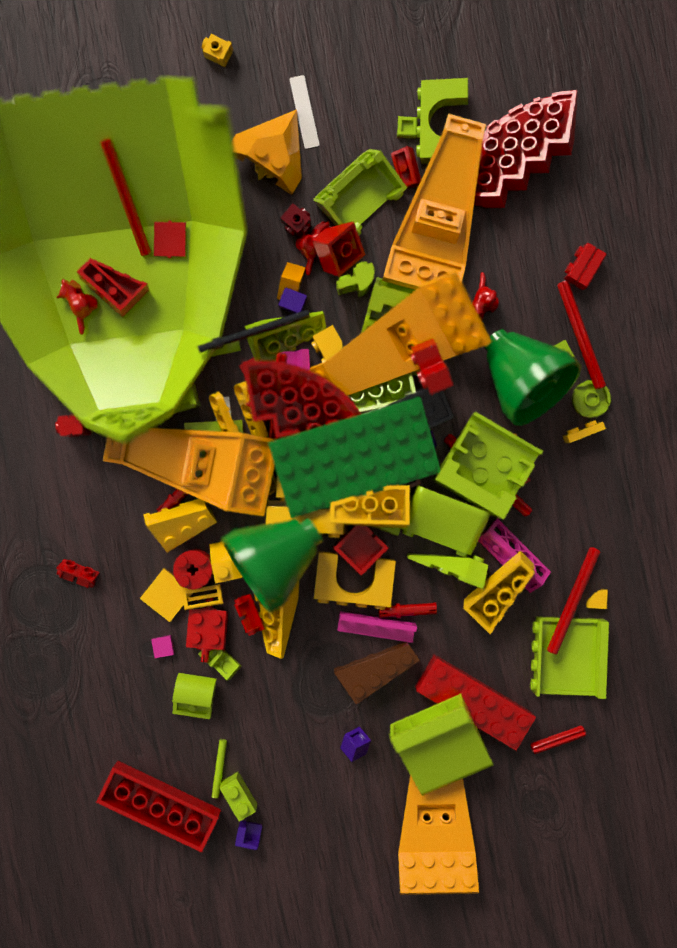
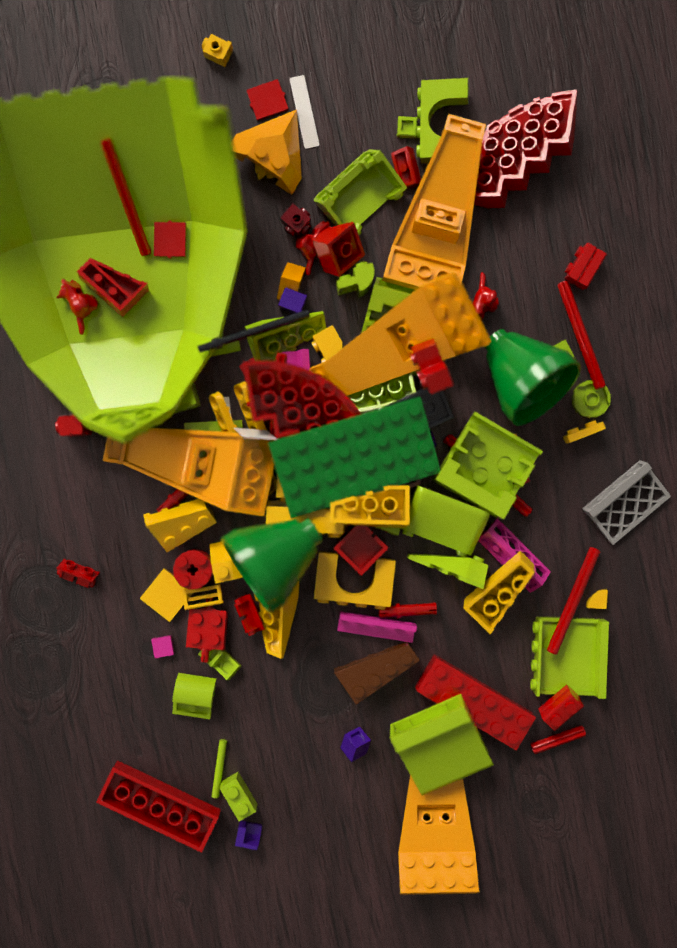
(255, 433): none -> white sticker
(267, 99): none -> red piece
(560, 707): none -> red brick
(619, 488): none -> light grey fence

